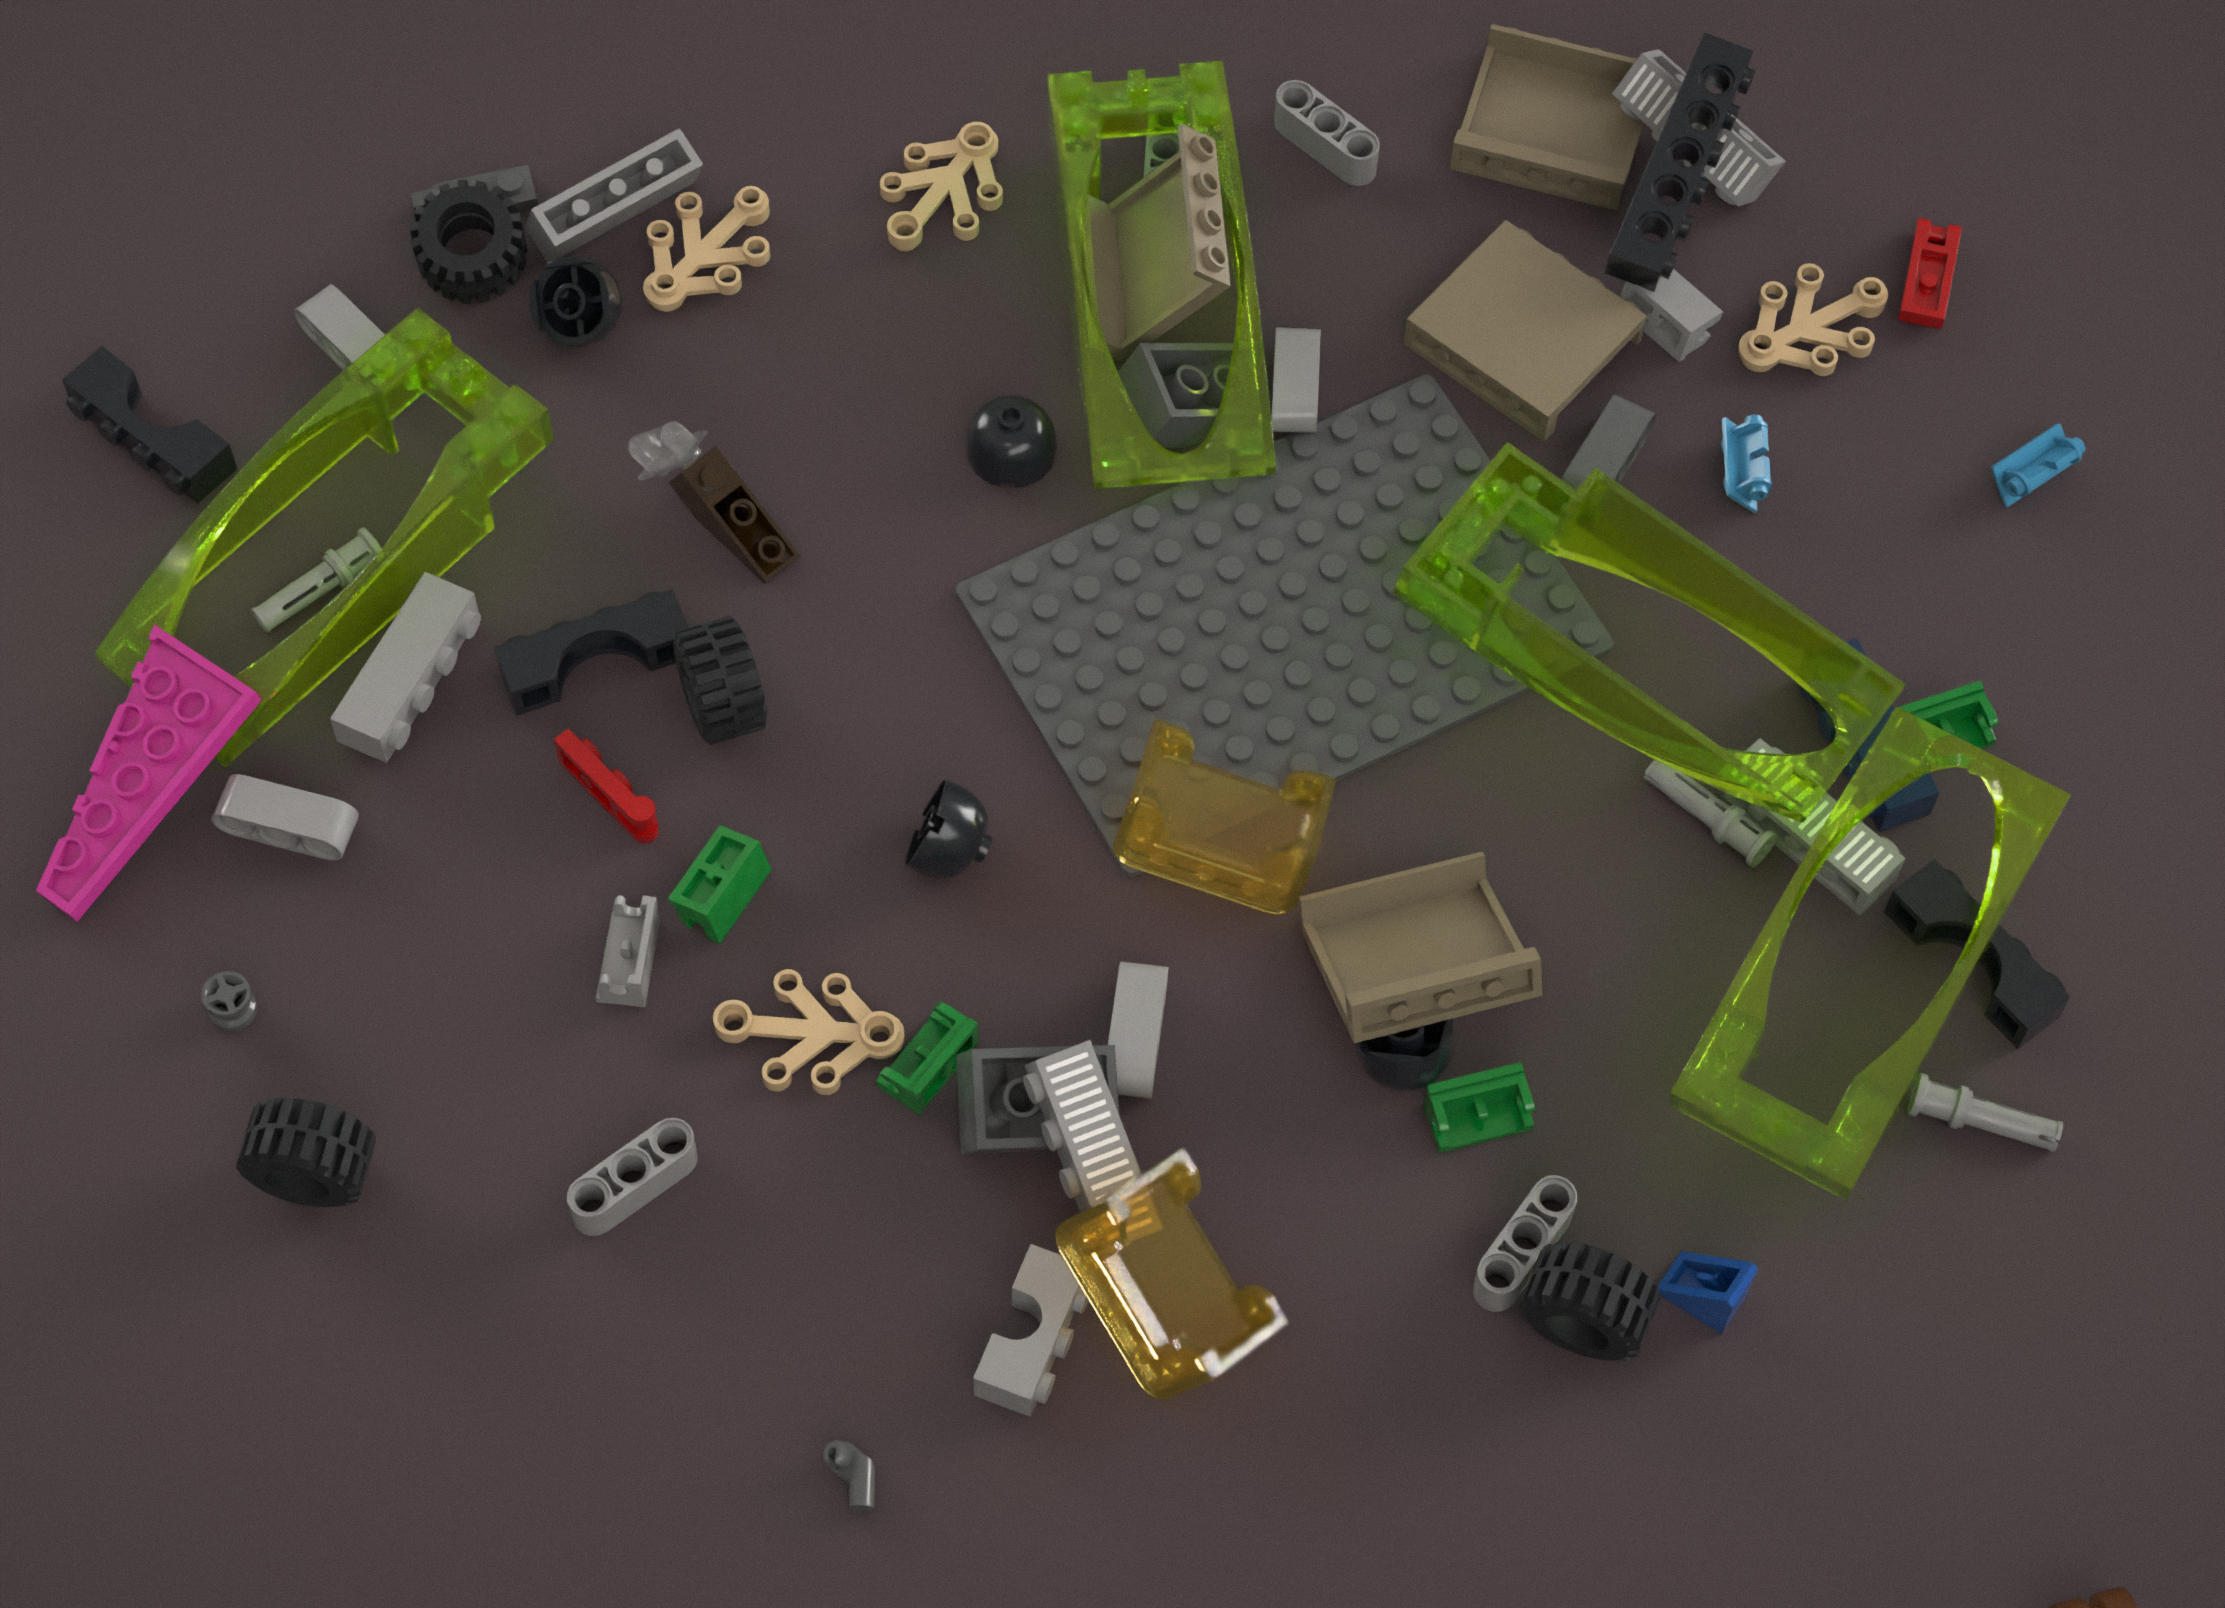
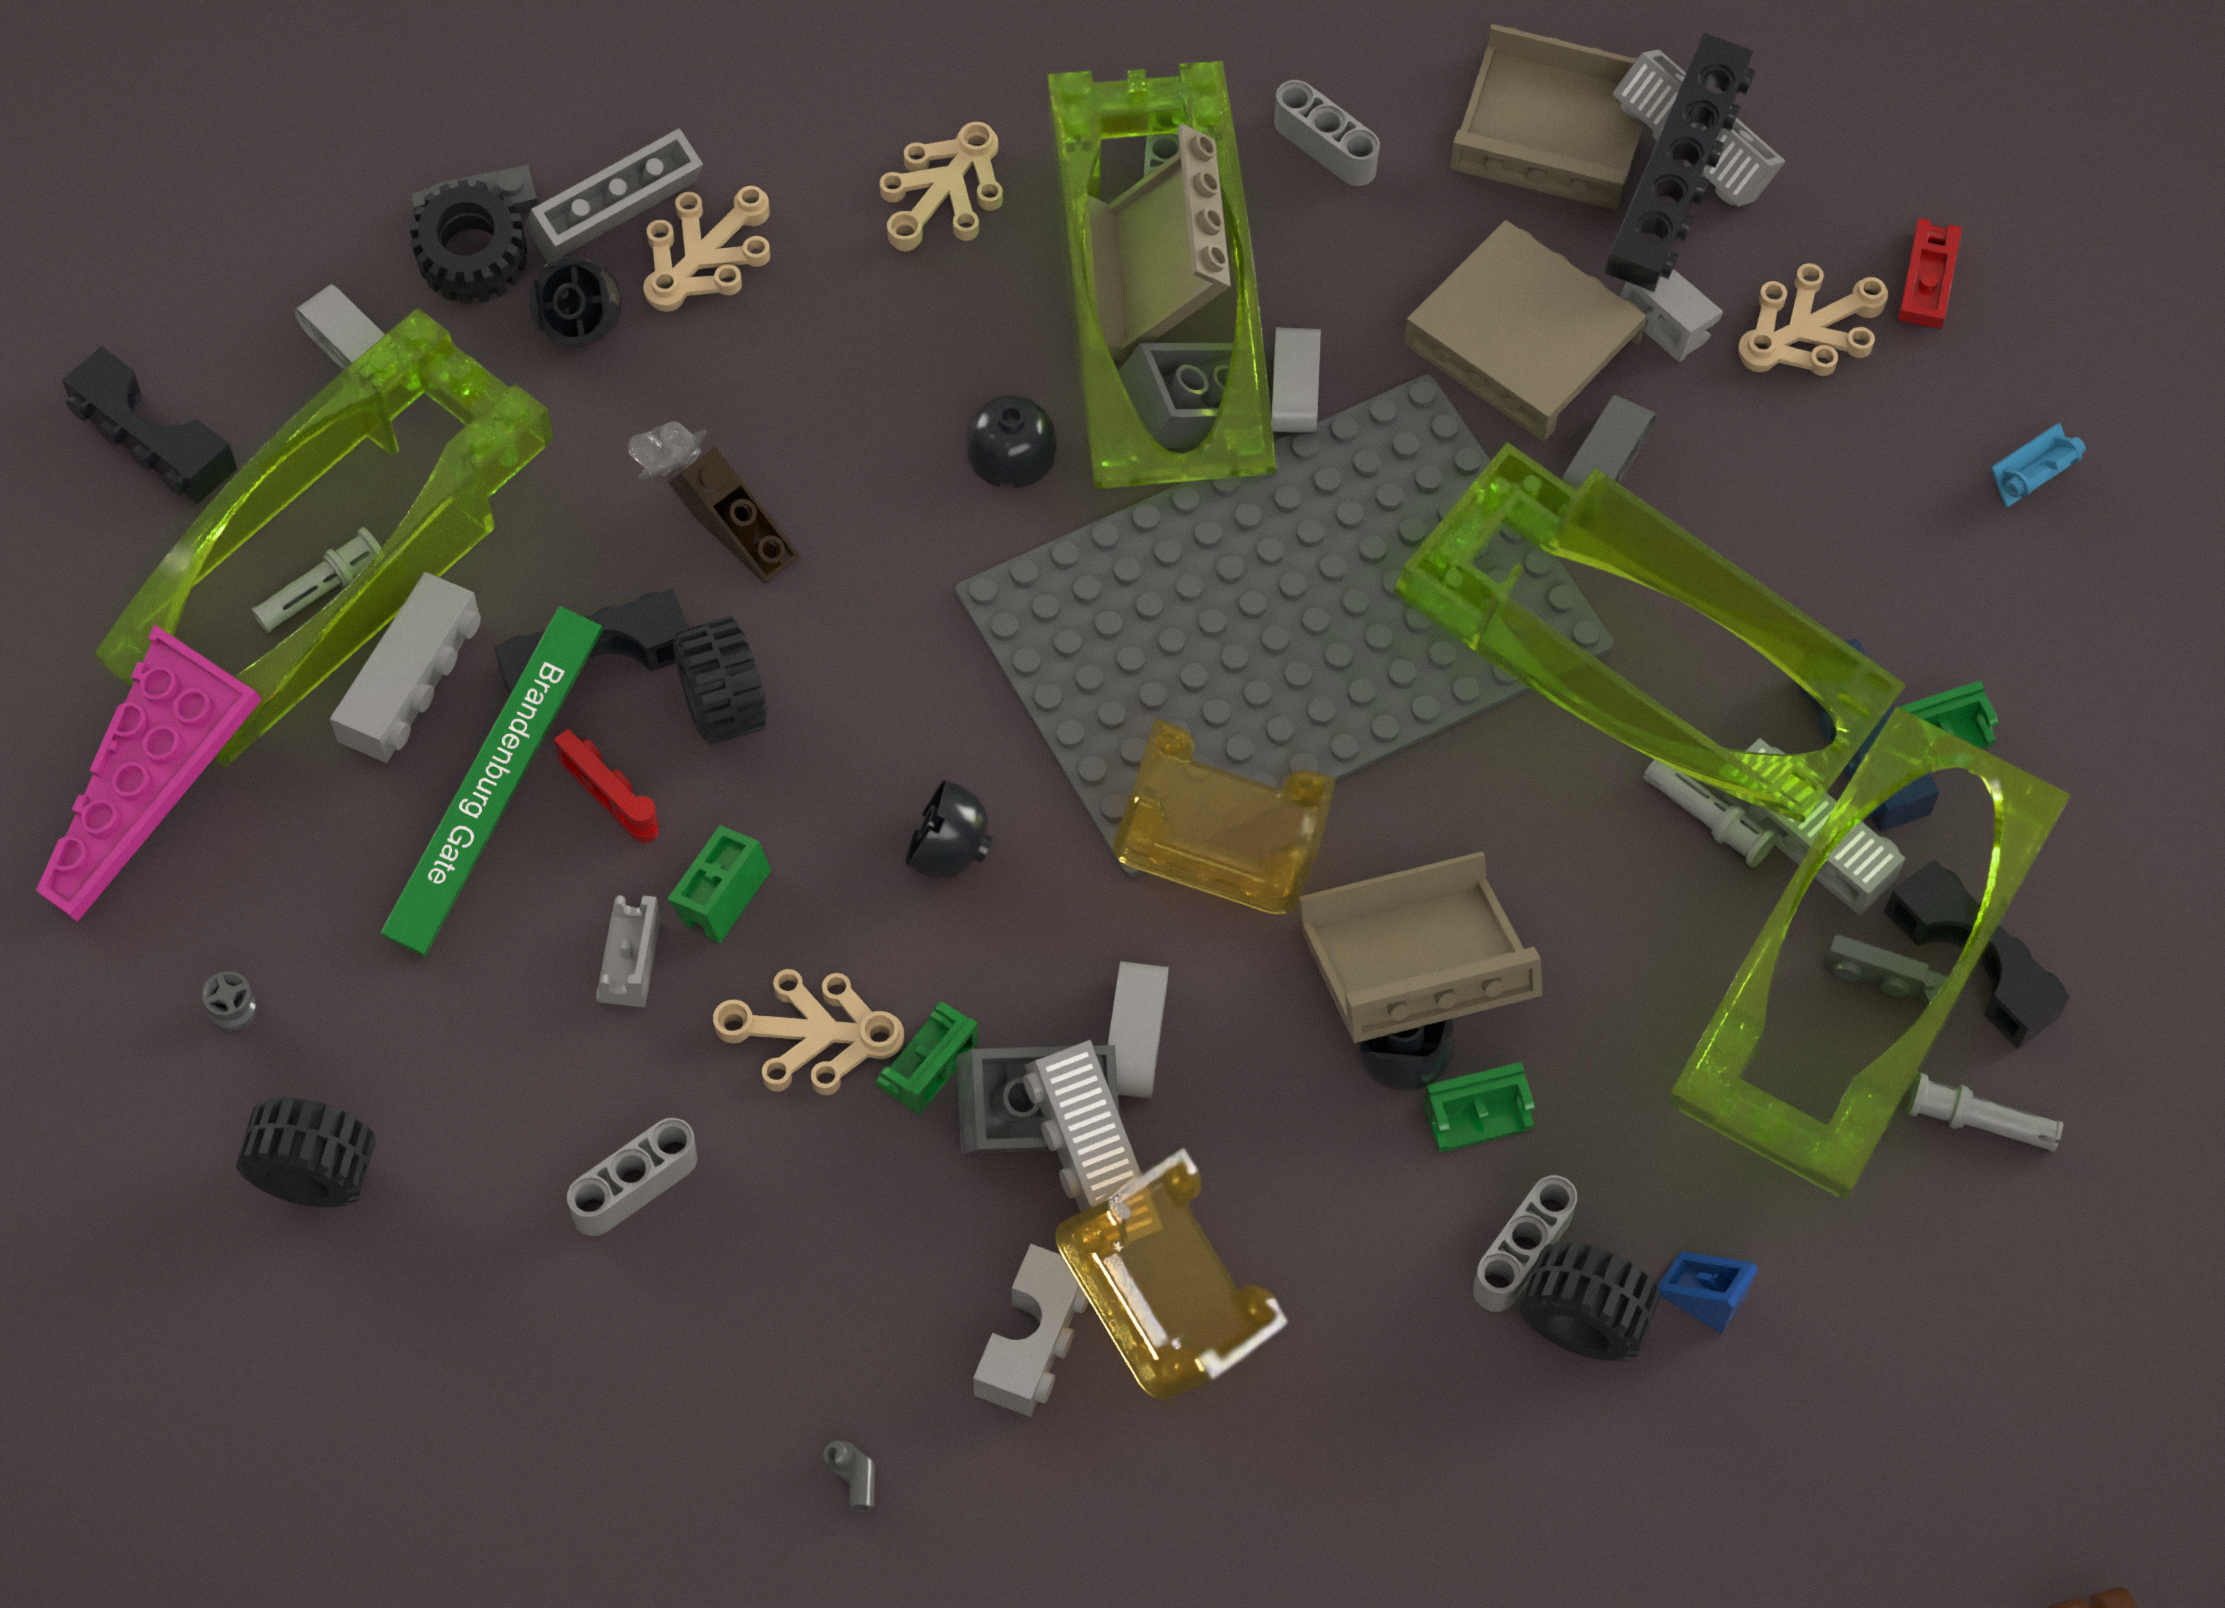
(285, 817): light grey beam -> none
(491, 782): none -> green tile
(1746, 477): dark azure hinge -> none
(1892, 972): none -> dark grey hinge

